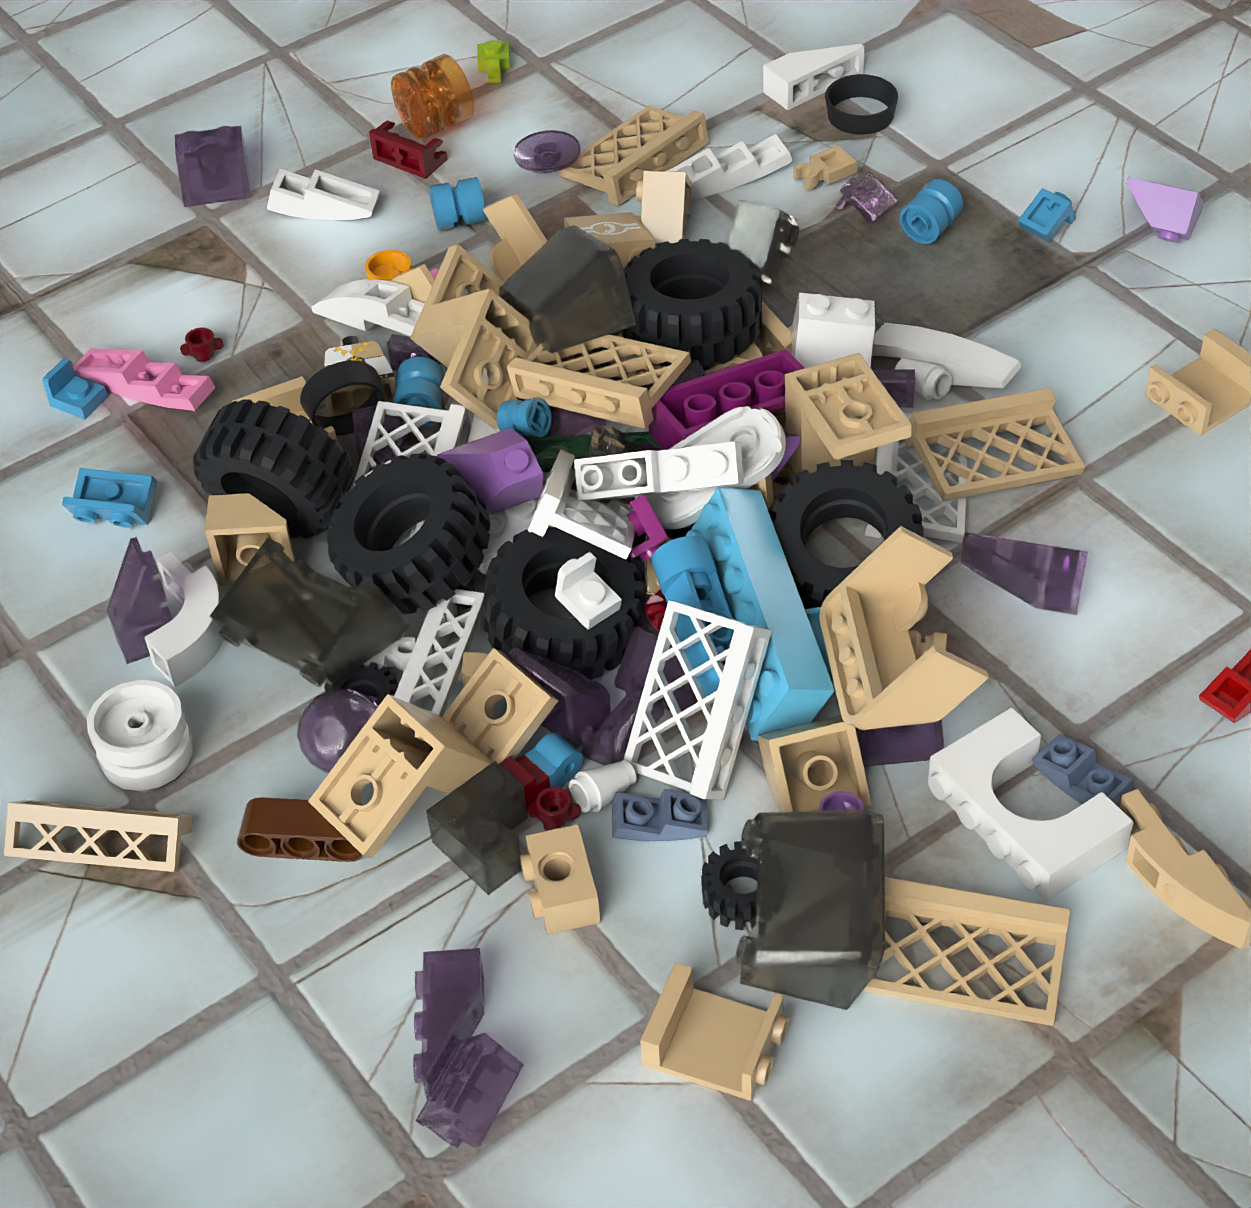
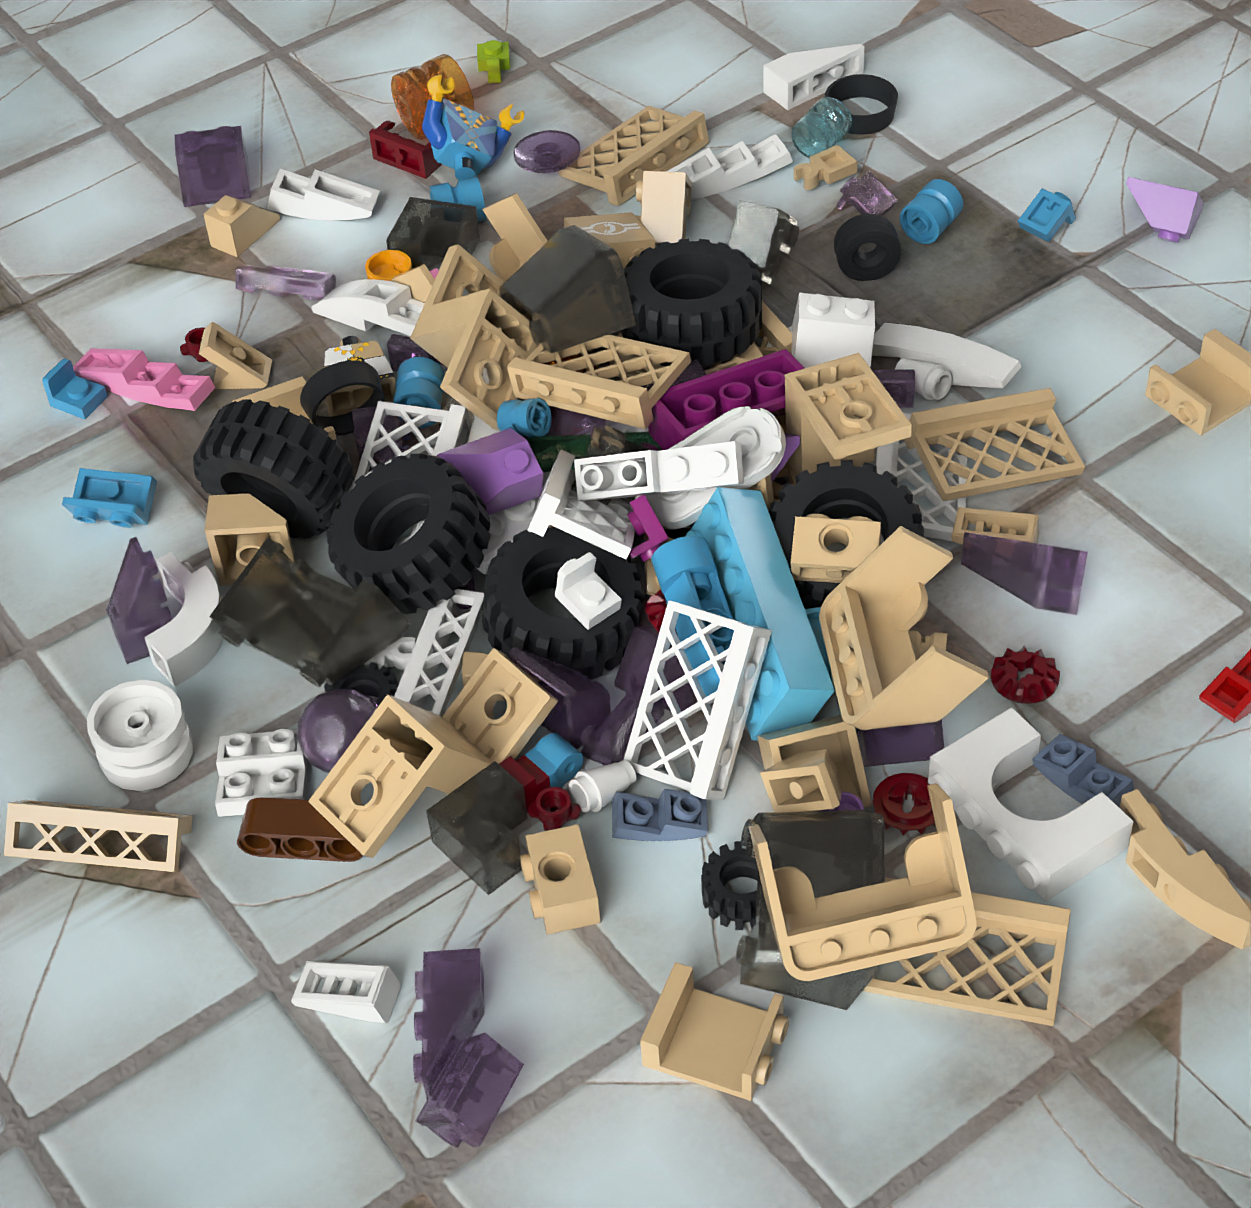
(236, 361): none -> tan slope
(237, 224): none -> tan slope
(257, 768): none -> white slope
(284, 280): none -> clear purple hinge
(372, 1004): none -> white slope
(431, 227): none -> clear smoke brick
(462, 136): none -> torso
(803, 783): none -> tan slope
(816, 532): none -> tan brick
(821, 127): none -> clear light blue wheel
(863, 230): none -> black tyre
(875, 922): none -> tan windscreen
(891, 795): none -> dark red gear
(1015, 525): none -> tan slope
(1032, 687): none -> dark red gear

